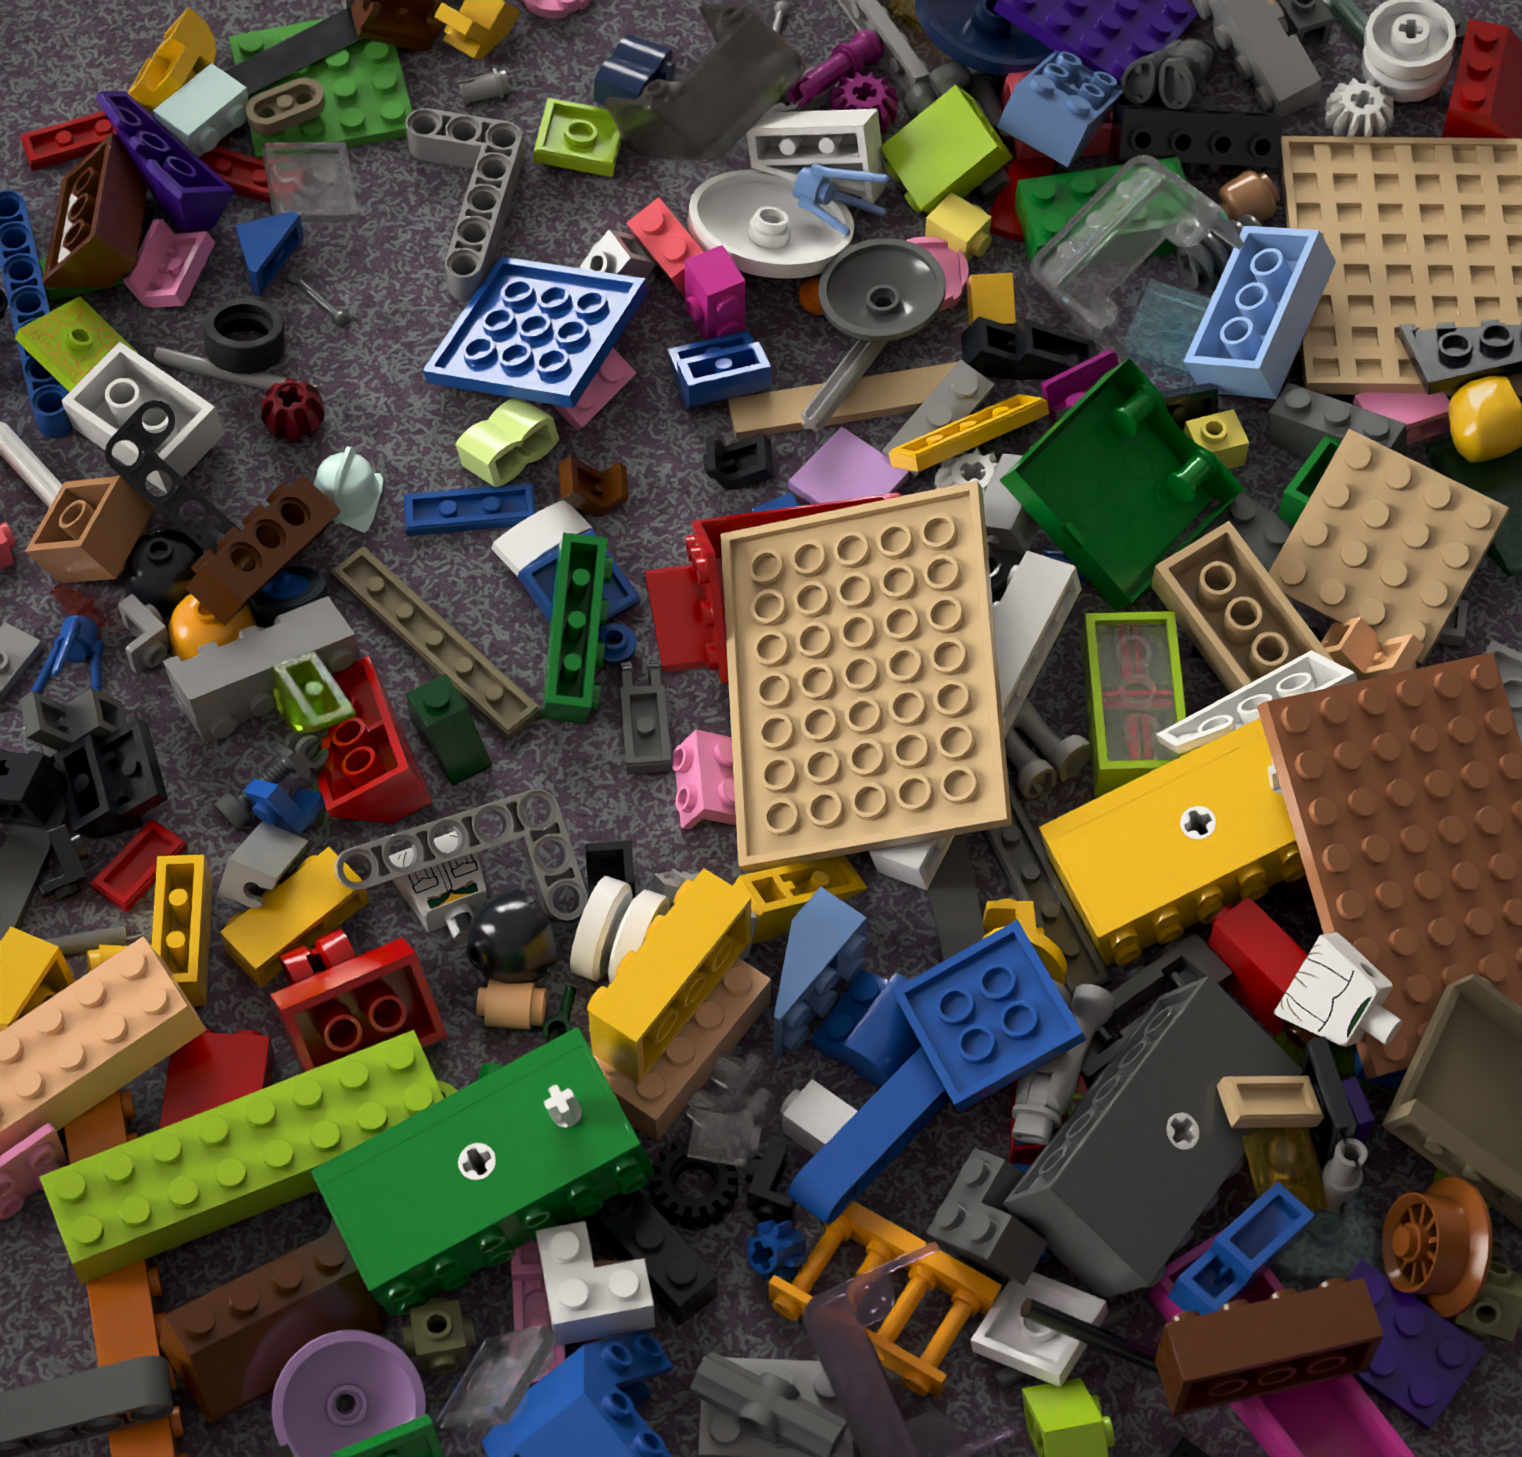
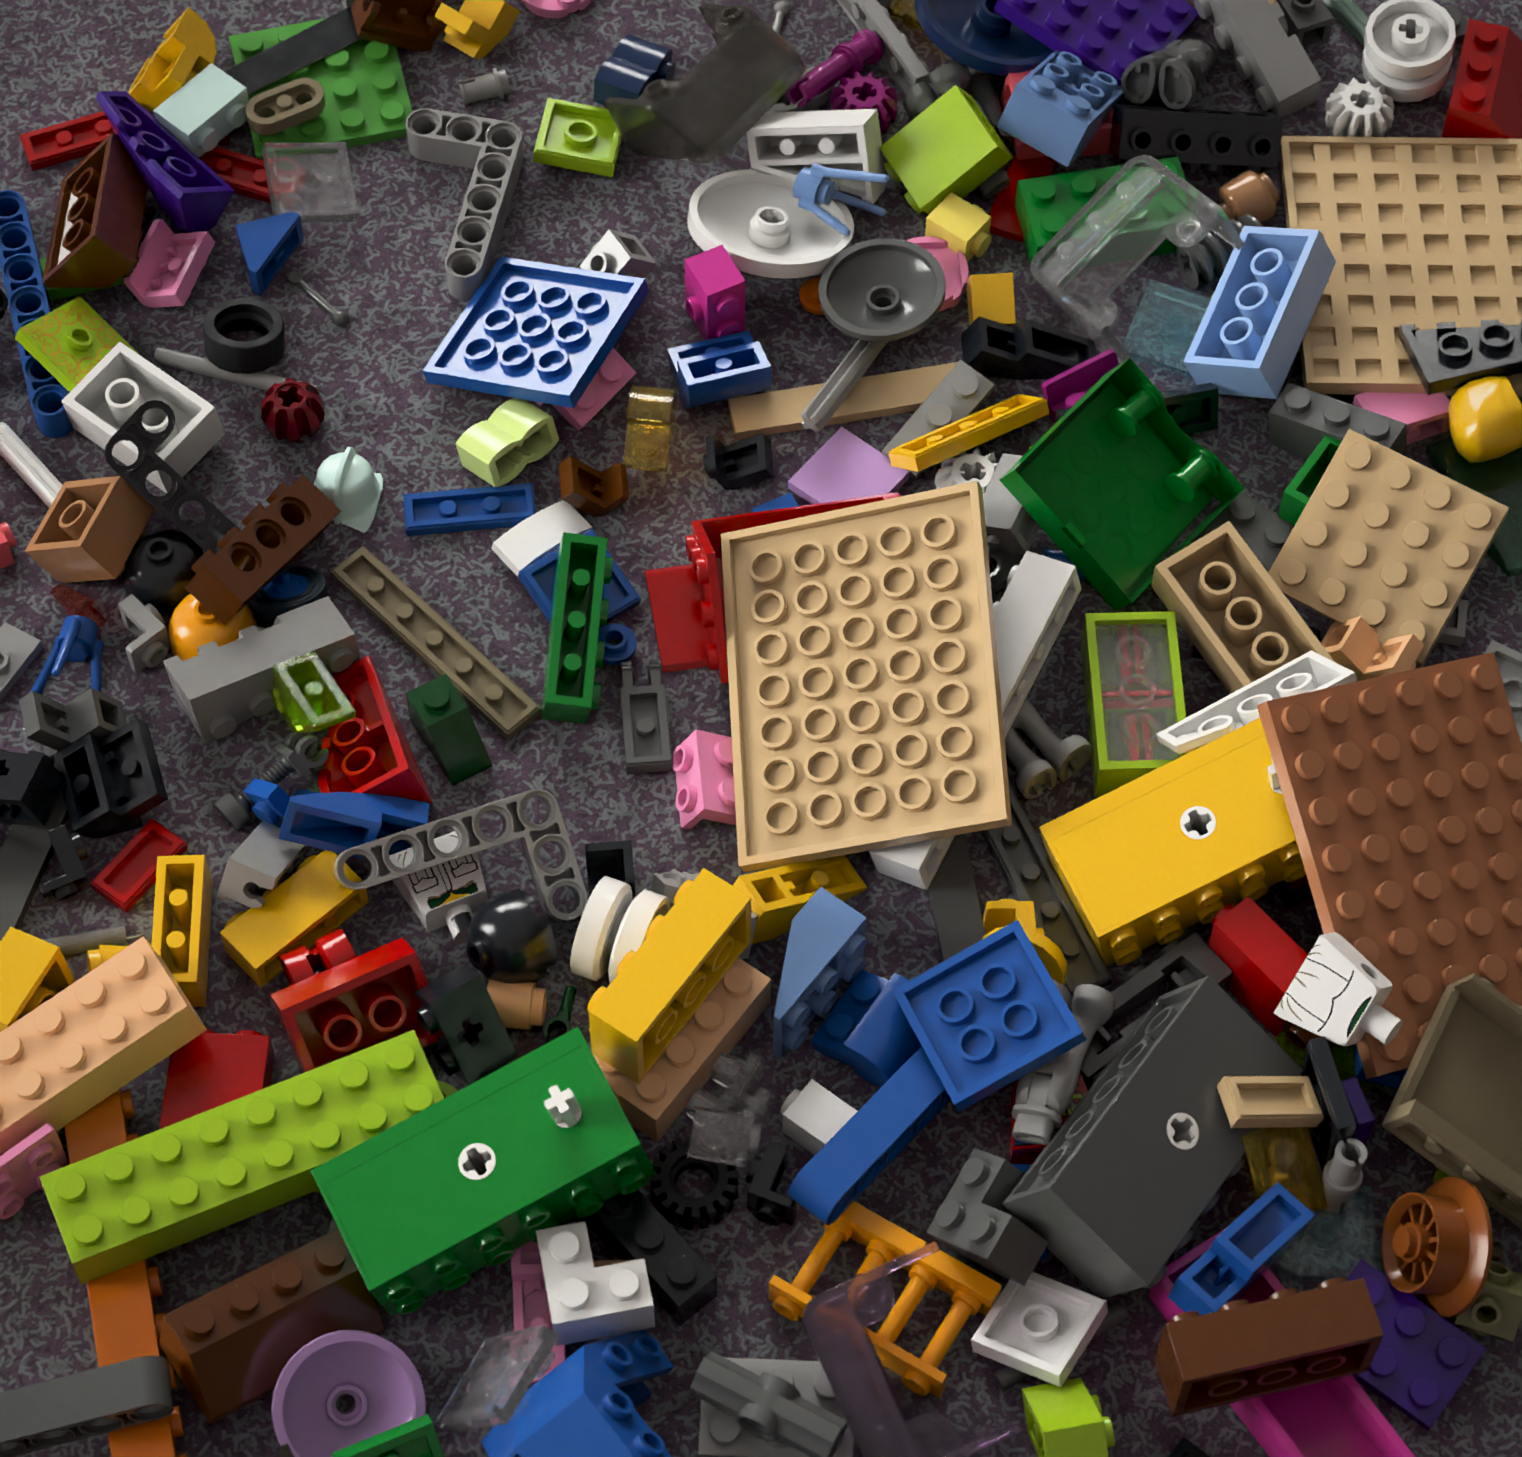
(350, 819): none -> blue slope
(439, 1336): olive brick -> none
(484, 1041): none -> black brick
(650, 427): none -> clear yellow brick
(665, 240): coral brick -> none
(776, 1250): blue gear -> none
(1089, 1334): black bar -> none
(1221, 435): light yellow brick -> none

